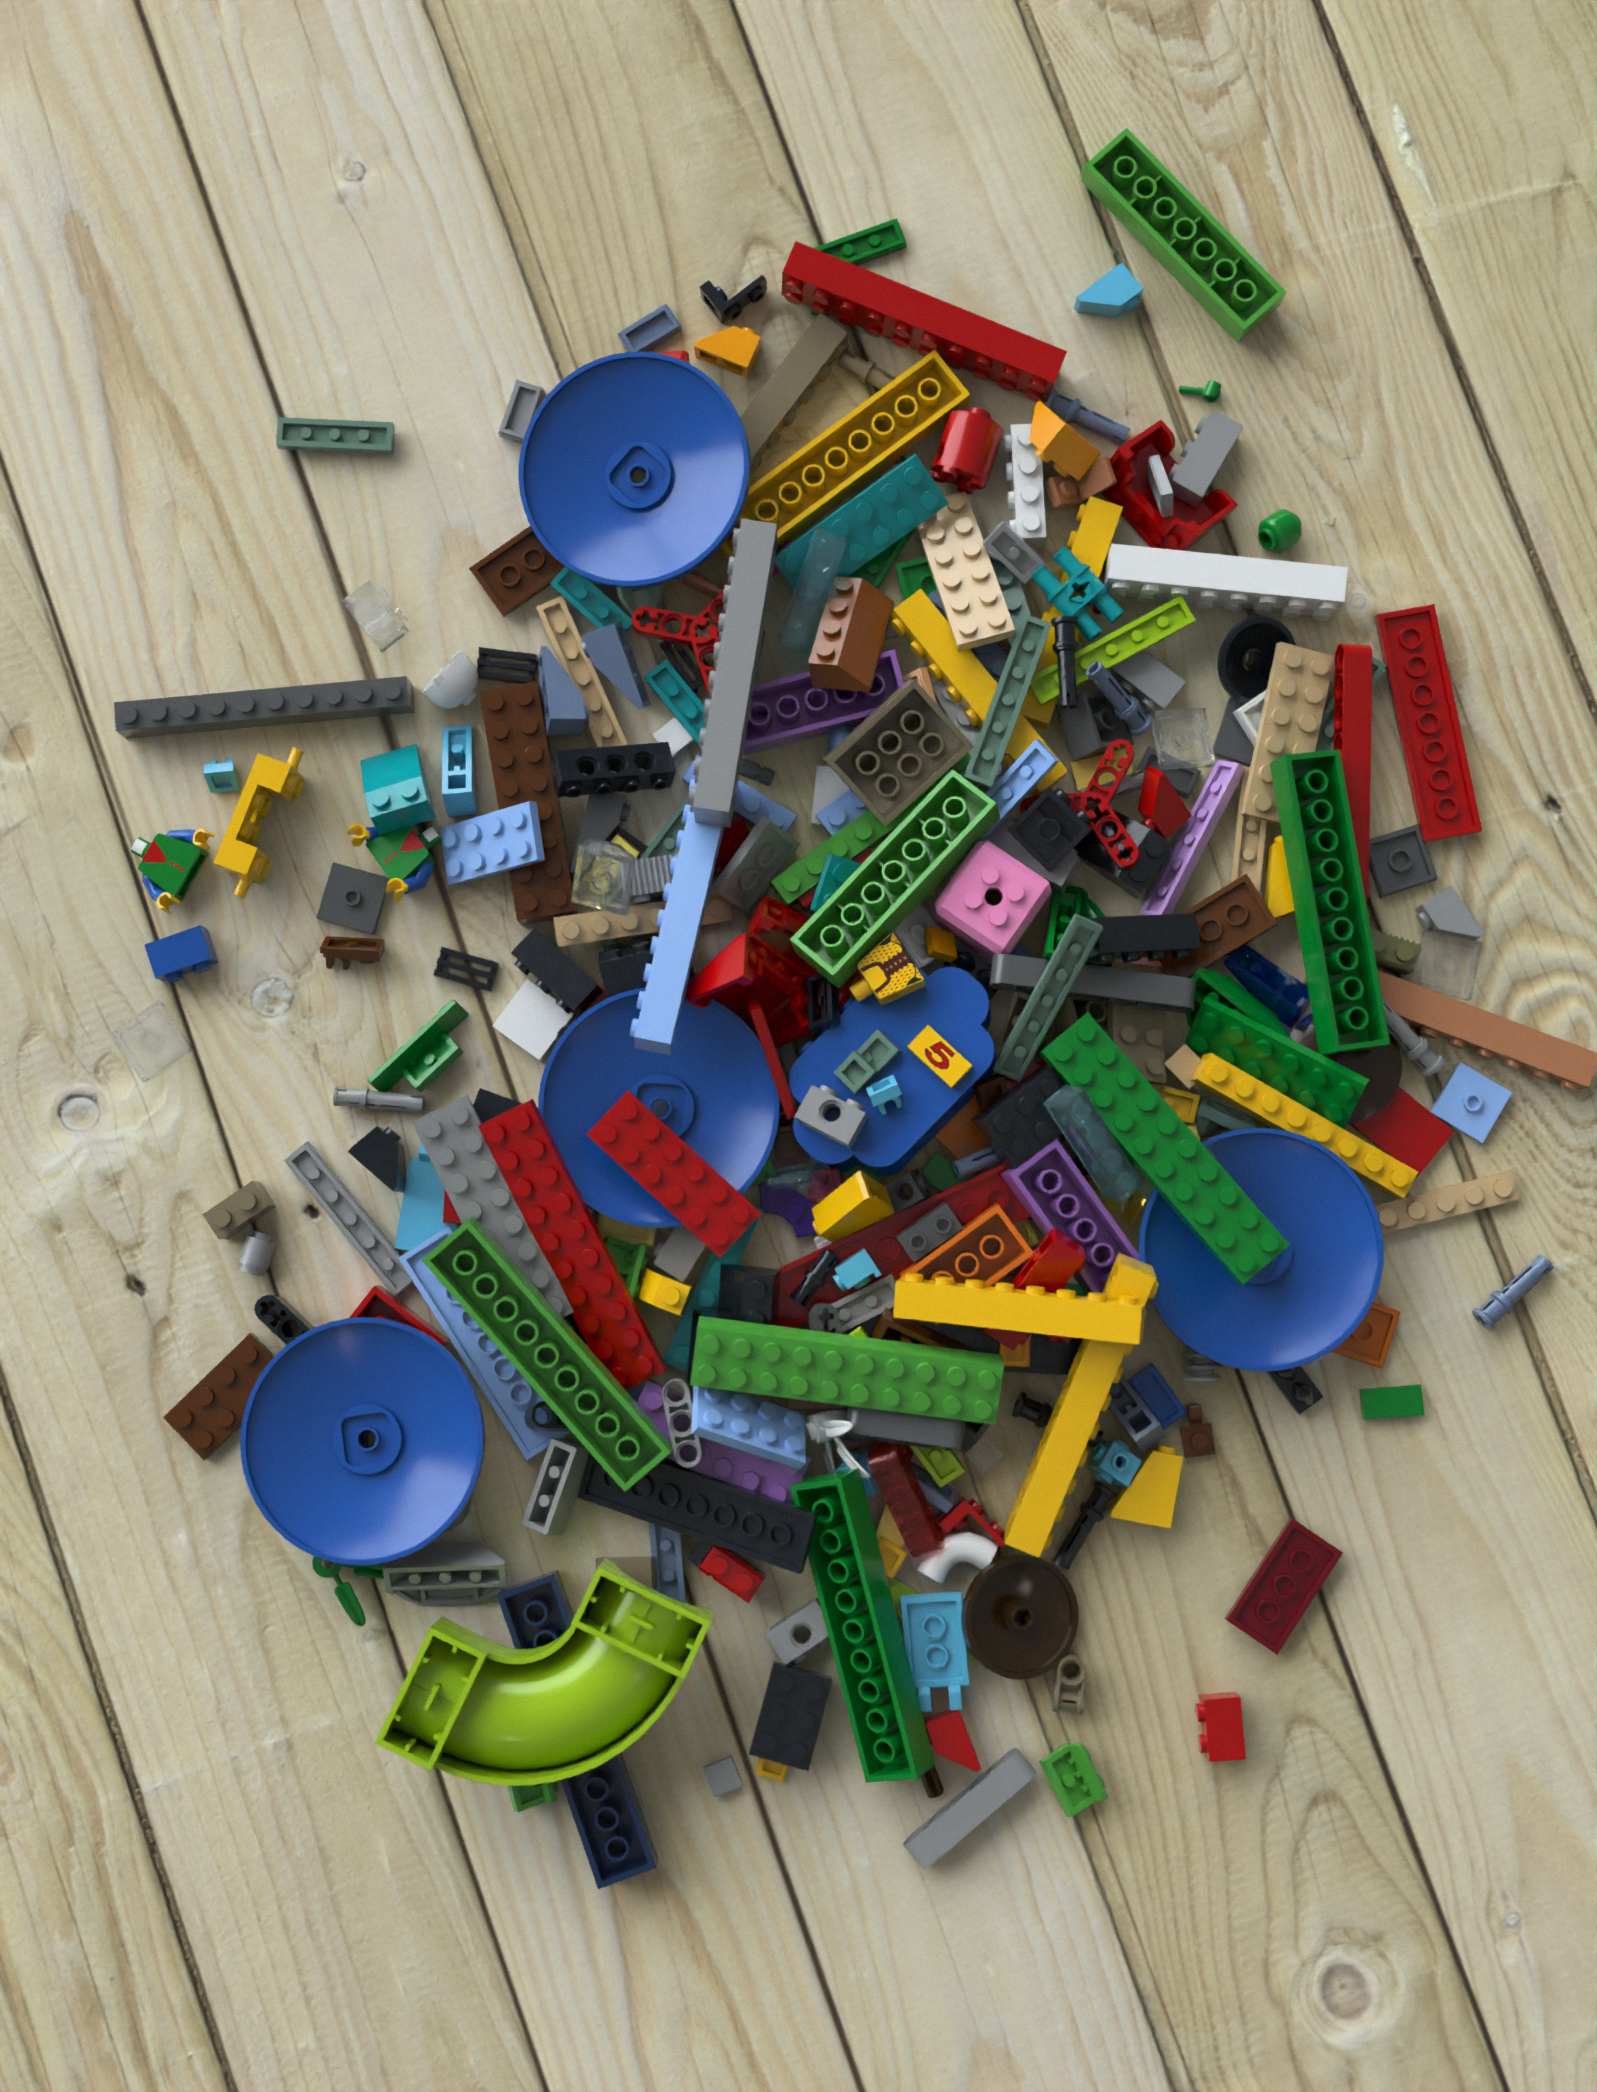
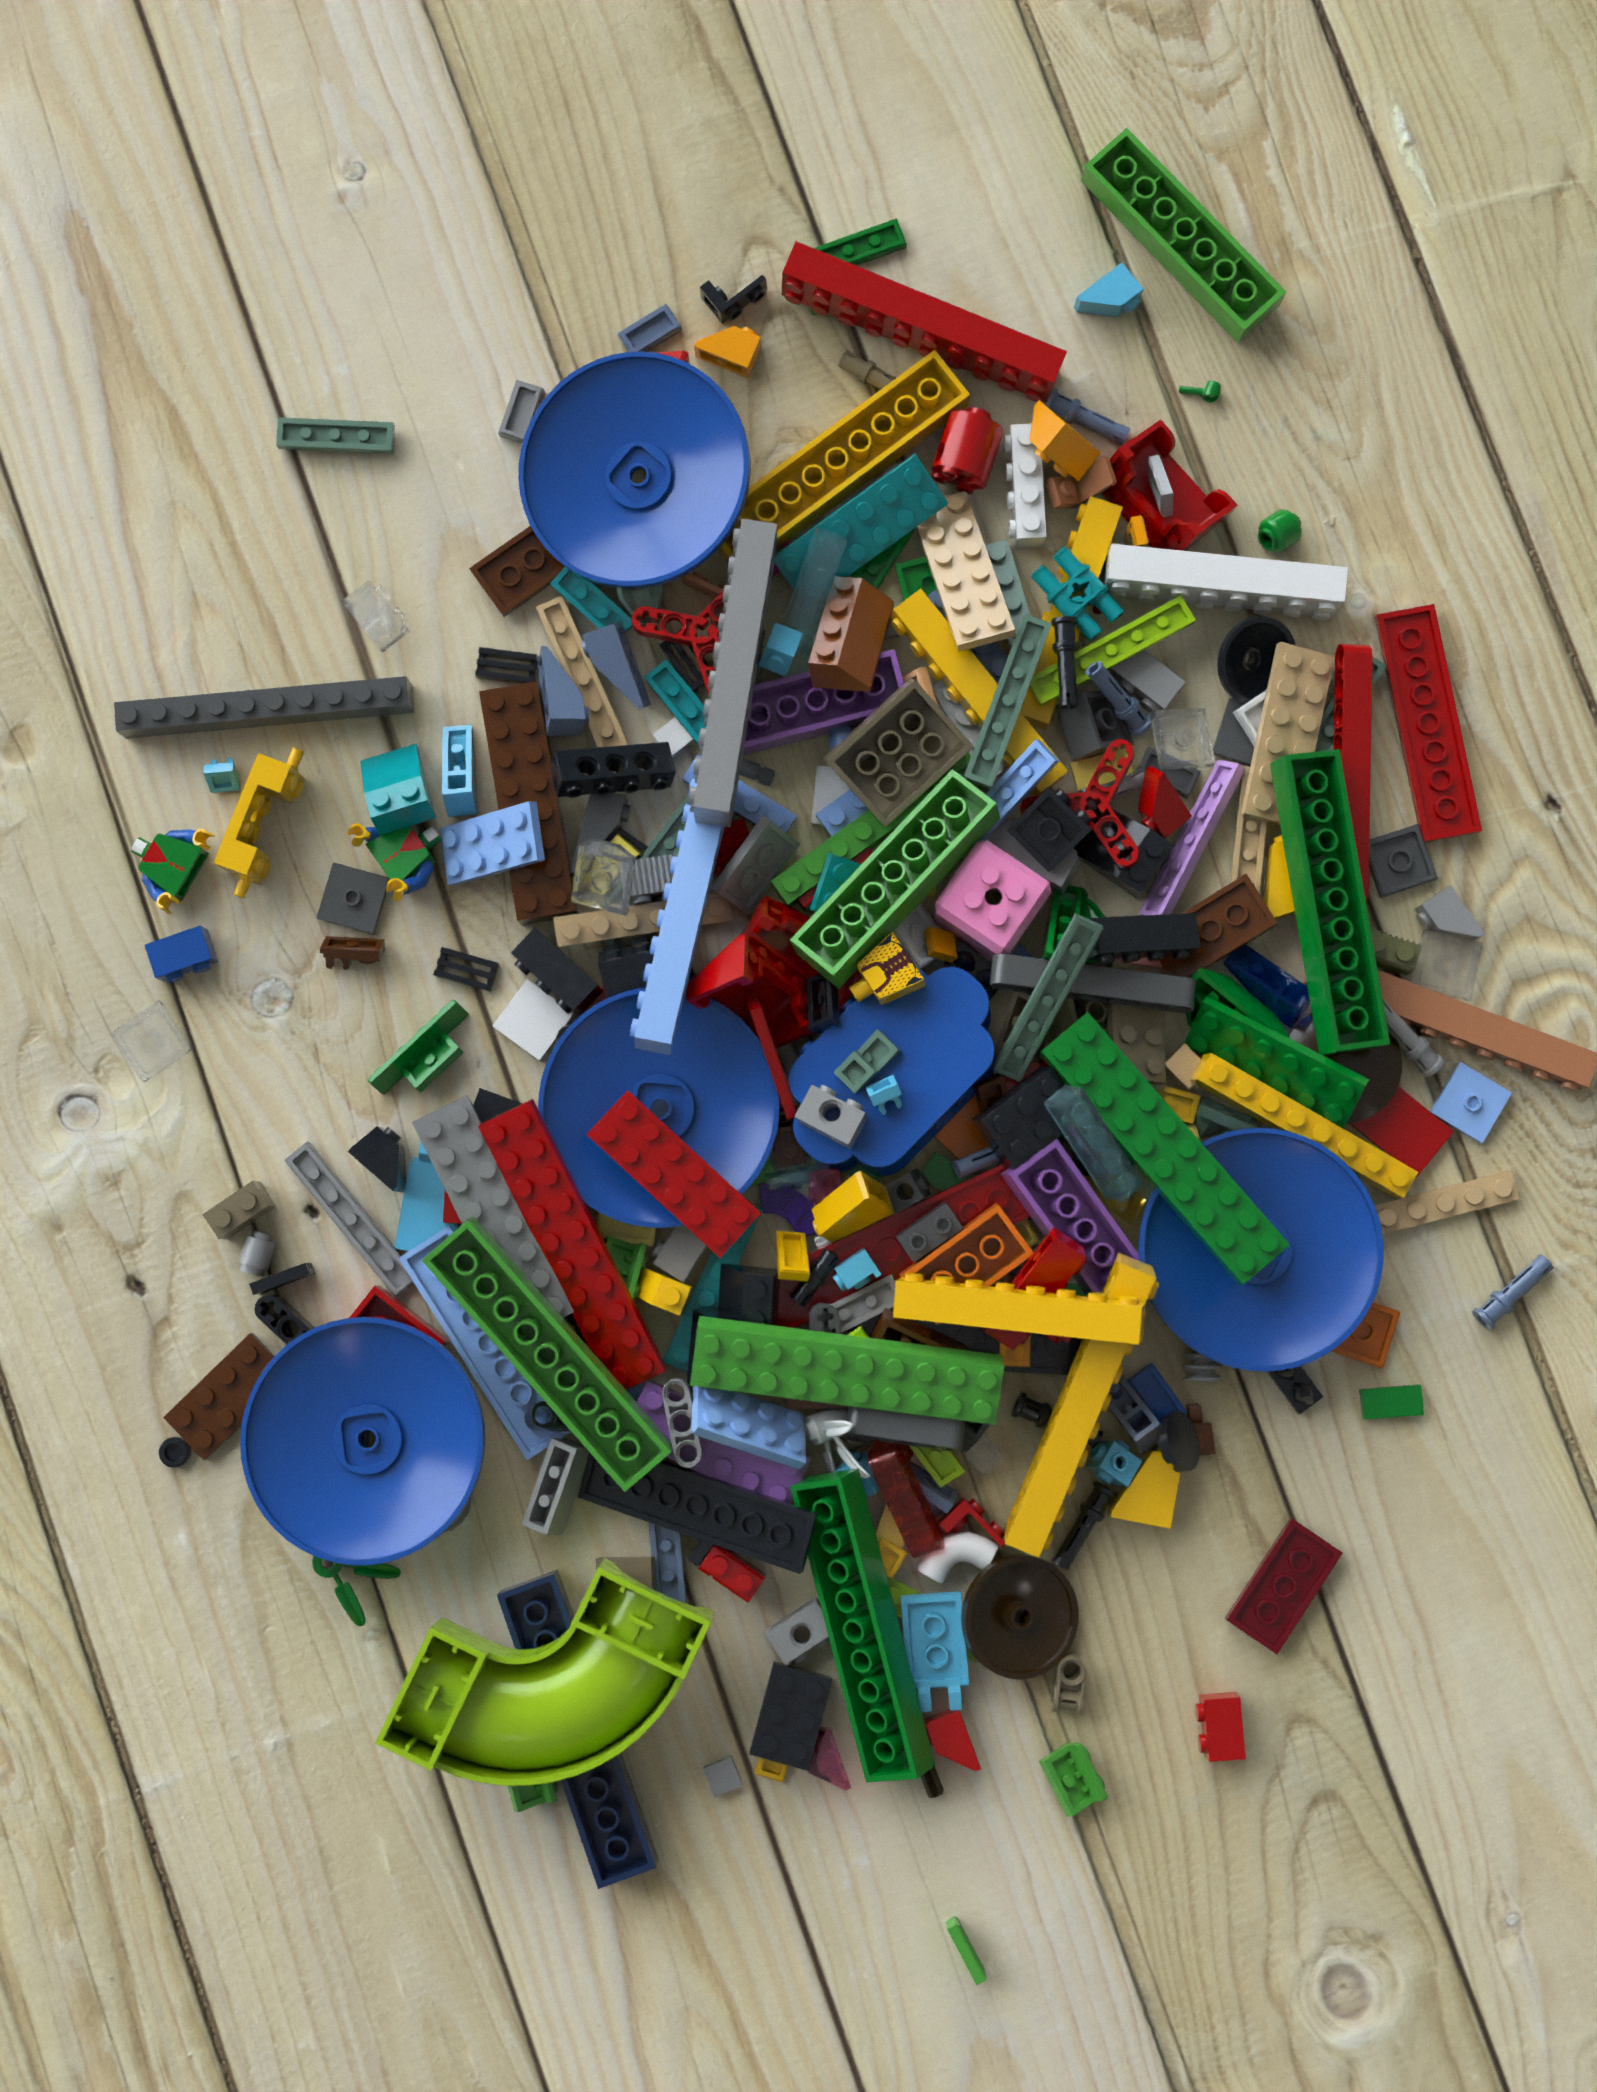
(174, 1452): none -> black tile
(282, 1278): none -> black tile
(370, 1099): light grey pin -> none
(447, 1574): light grey wedge -> none
(453, 683): white cylinder -> none
(780, 649): none -> medium azure slope
(792, 385): dark tan brick -> none
(792, 1256): none -> yellow tile
(827, 1762): none -> clear pink slope
(939, 1056): yellow tile -> none
(966, 1950): none -> bright green tile
(969, 1808): light grey beam -> none
(1013, 552): light grey tile -> none
(1136, 532): none -> light orange tile
(1178, 1441): none -> black tile
(1203, 457): light grey brick -> none

